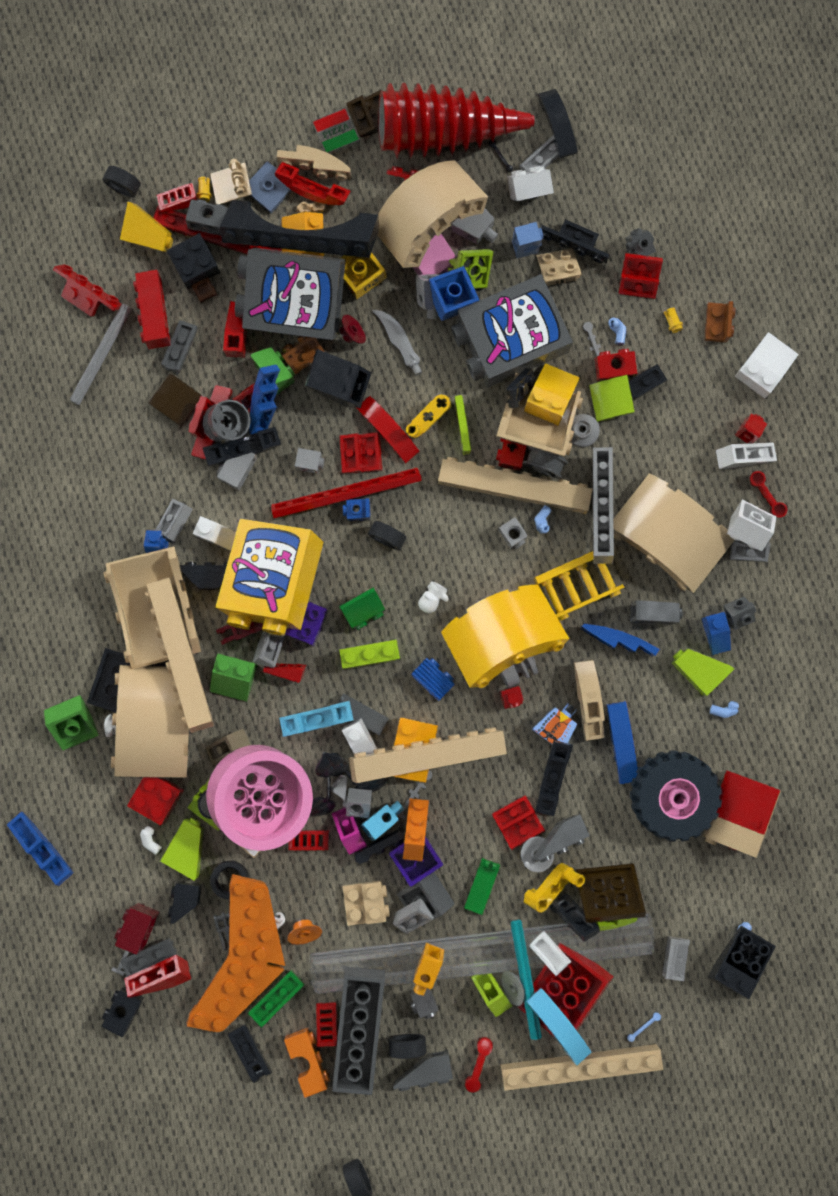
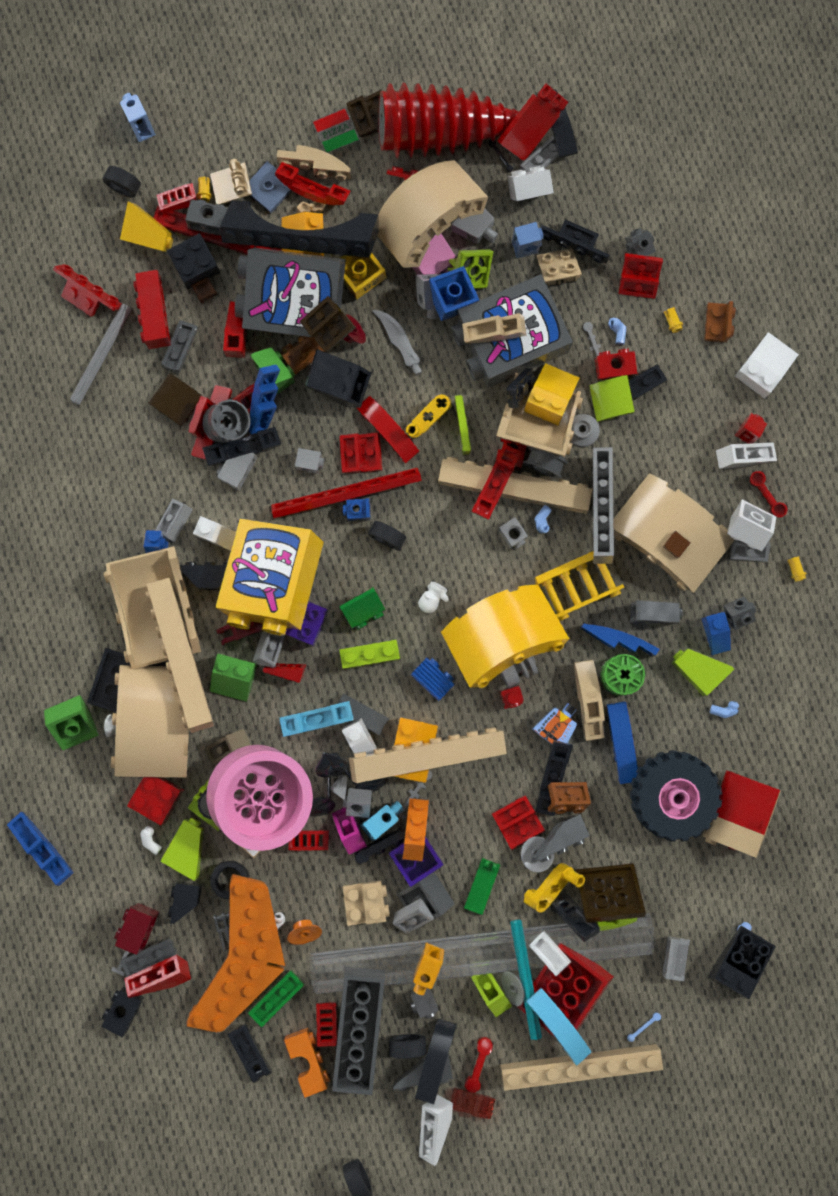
(135, 111): none -> light blue torso
(327, 324): none -> dark brown slope
(434, 1128): none -> white slope
(435, 1061): none -> black slope
(473, 1103): none -> clear red slope
(494, 329): none -> tan slope
(496, 482): none -> red slope
(533, 122): none -> red tile
(568, 797): none -> dark orange bracket
(611, 674): none -> bright green wheel
(676, 544): none -> reddish brown tile
(796, 569): none -> yellow pin

